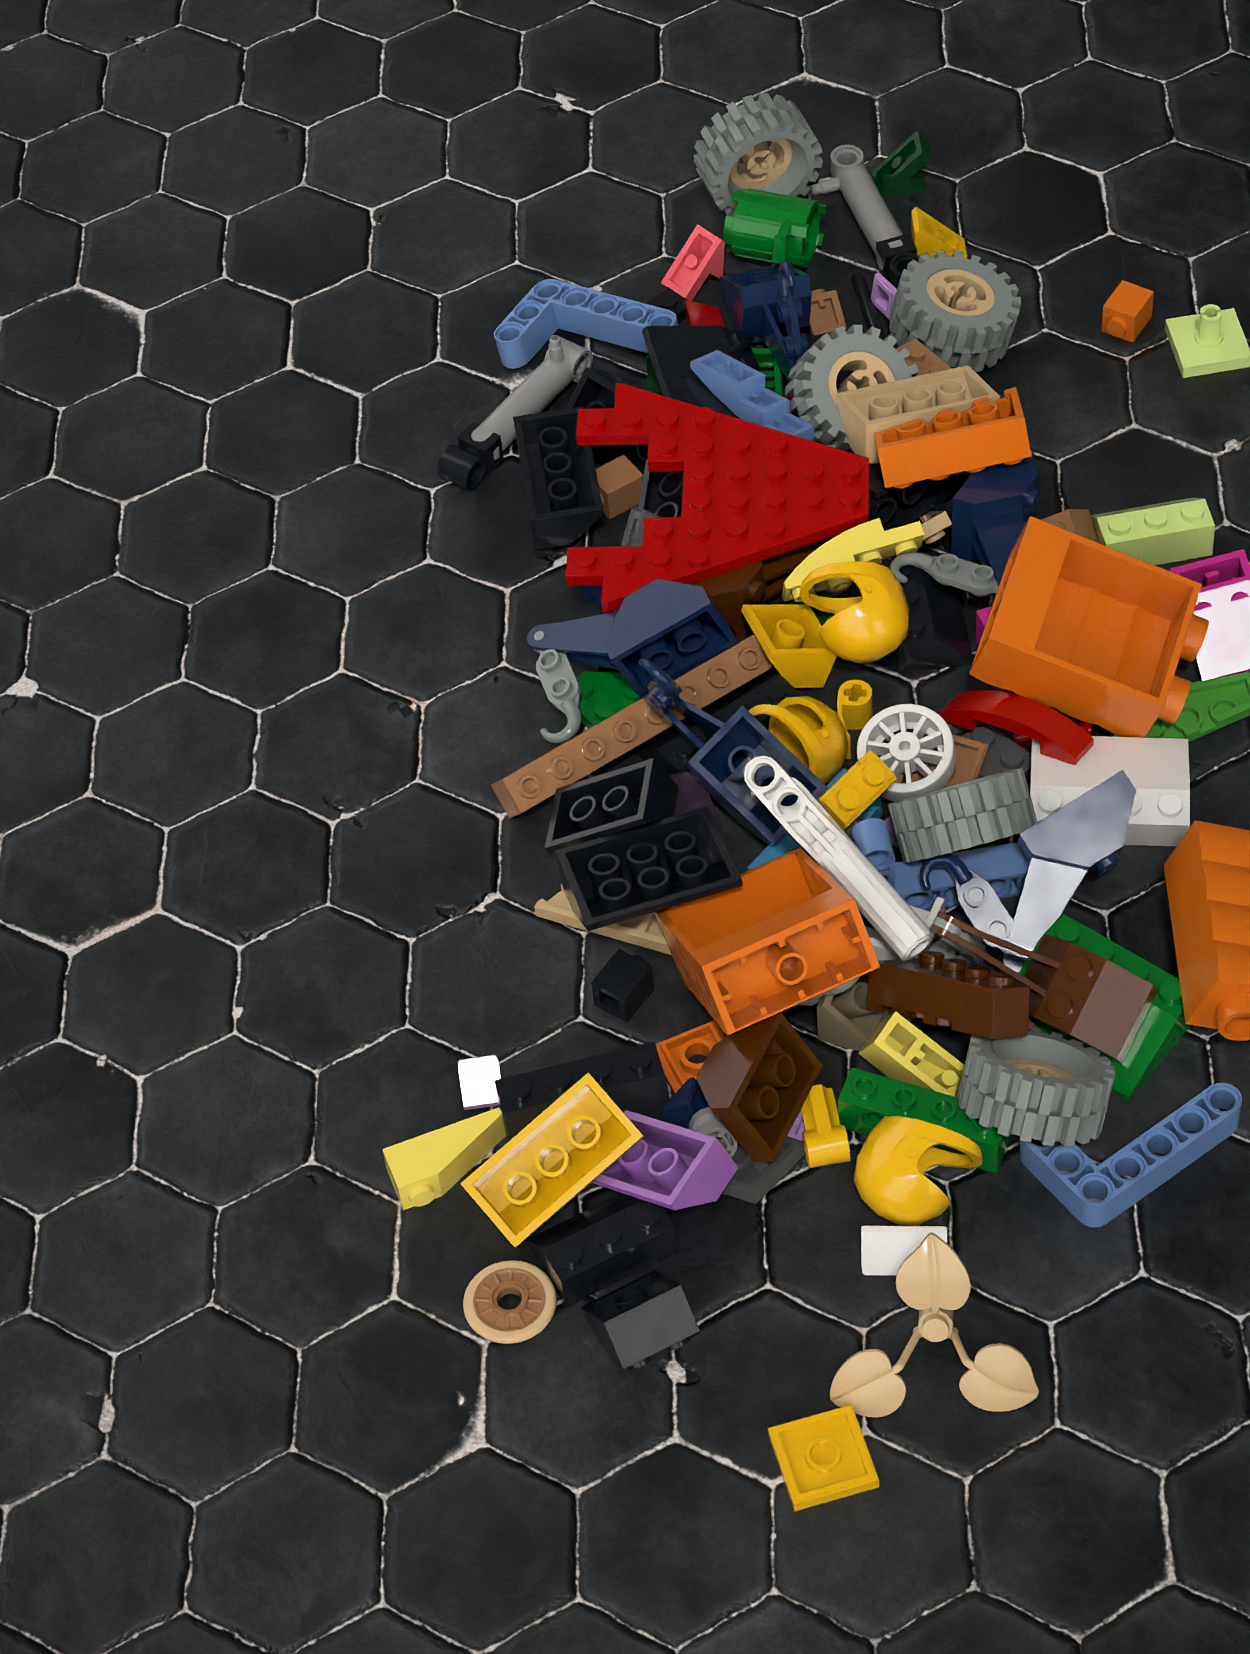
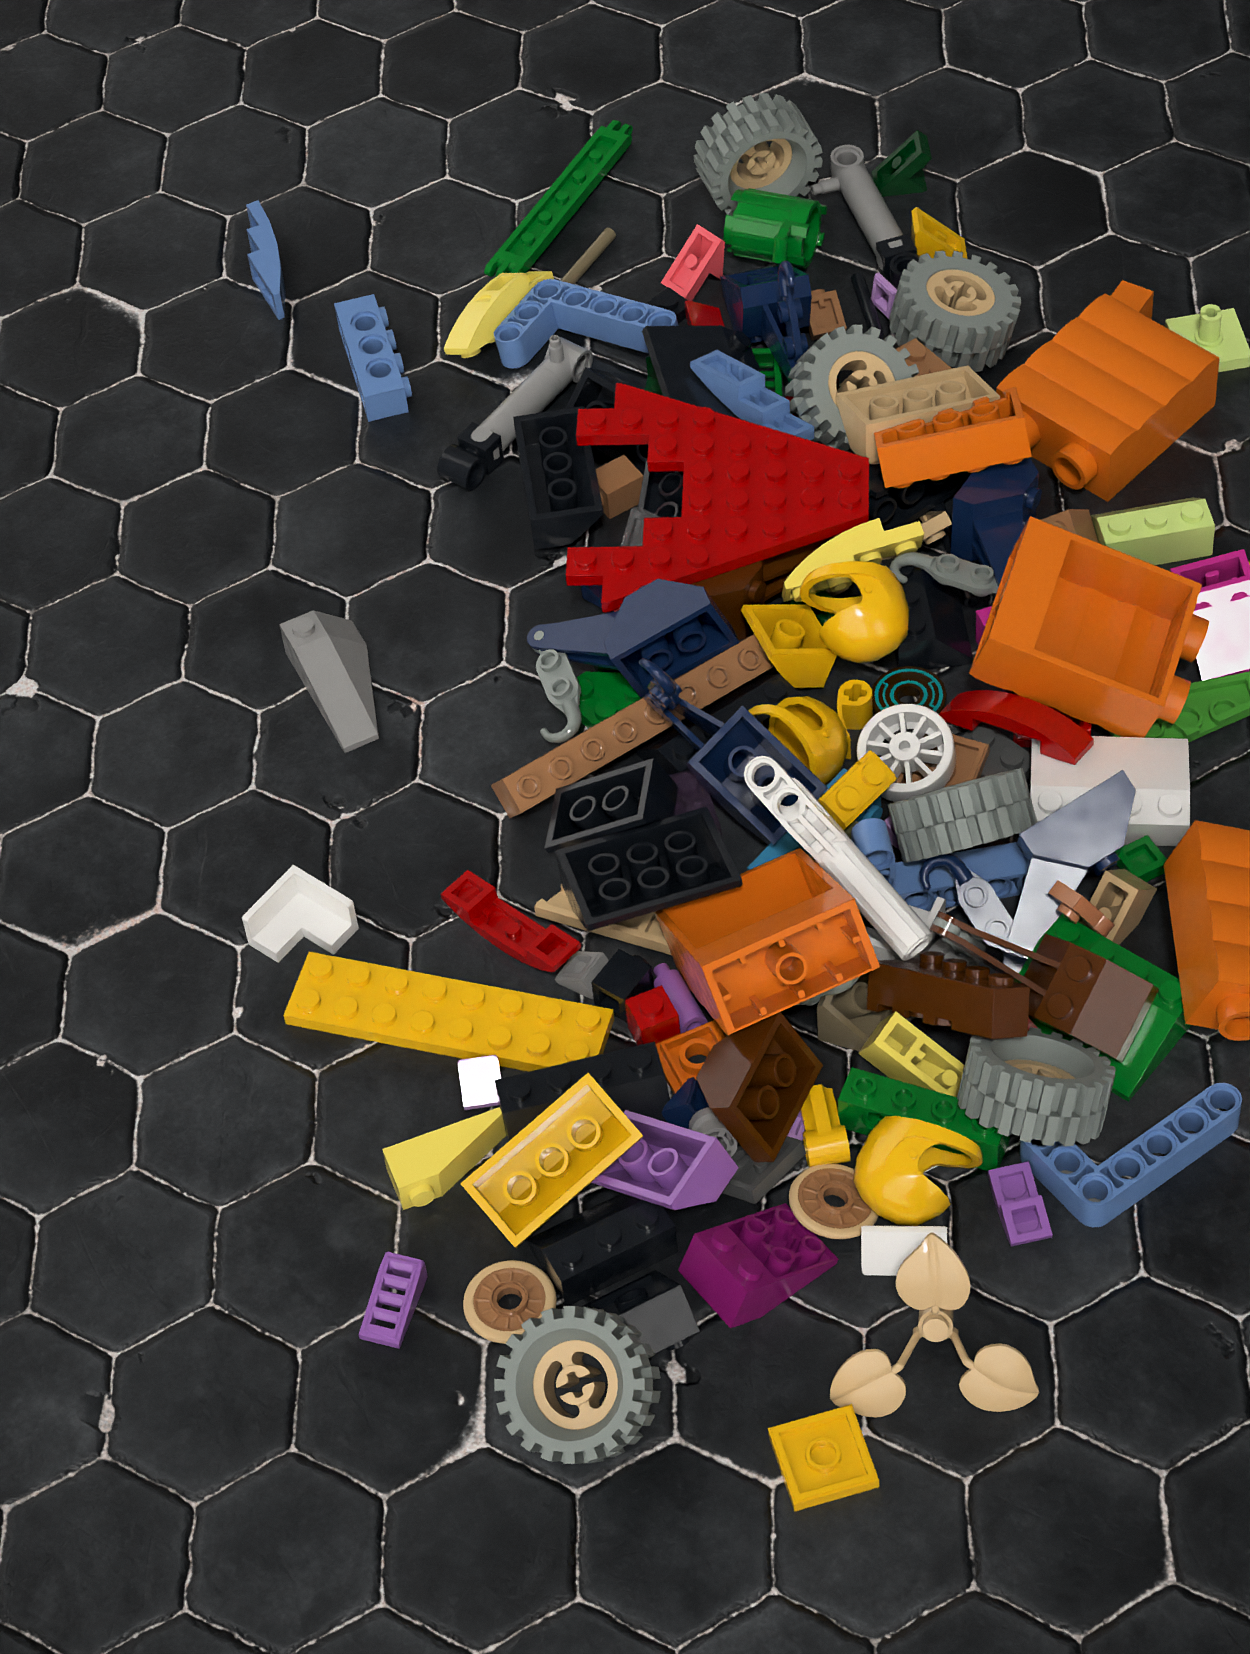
(265, 259): none -> medium blue slope
(298, 909): none -> white panel
(335, 672): none -> light grey wedge
(372, 357): none -> medium blue brick
(400, 1274): none -> medium lavender slope
(444, 1014): none -> yellow plate
(488, 309): none -> light yellow slope
(506, 927): none -> red slope
(561, 200): none -> green hinge
(563, 1339): none -> light grey wheel
(580, 971): none -> light grey slope
(589, 256): none -> dark tan bar
(652, 1017): none -> red brick
(681, 997): none -> medium lavender cylinder
(754, 1263): none -> magenta slope
(812, 1211): none -> medium nougat wheel
(909, 682): none -> dark brown tile
(1019, 1204): none -> medium lavender slope
(1077, 908): none -> nougat plate
(1111, 395): none -> orange brick
(1122, 900): none -> tan slope
(1142, 859): none -> green plate

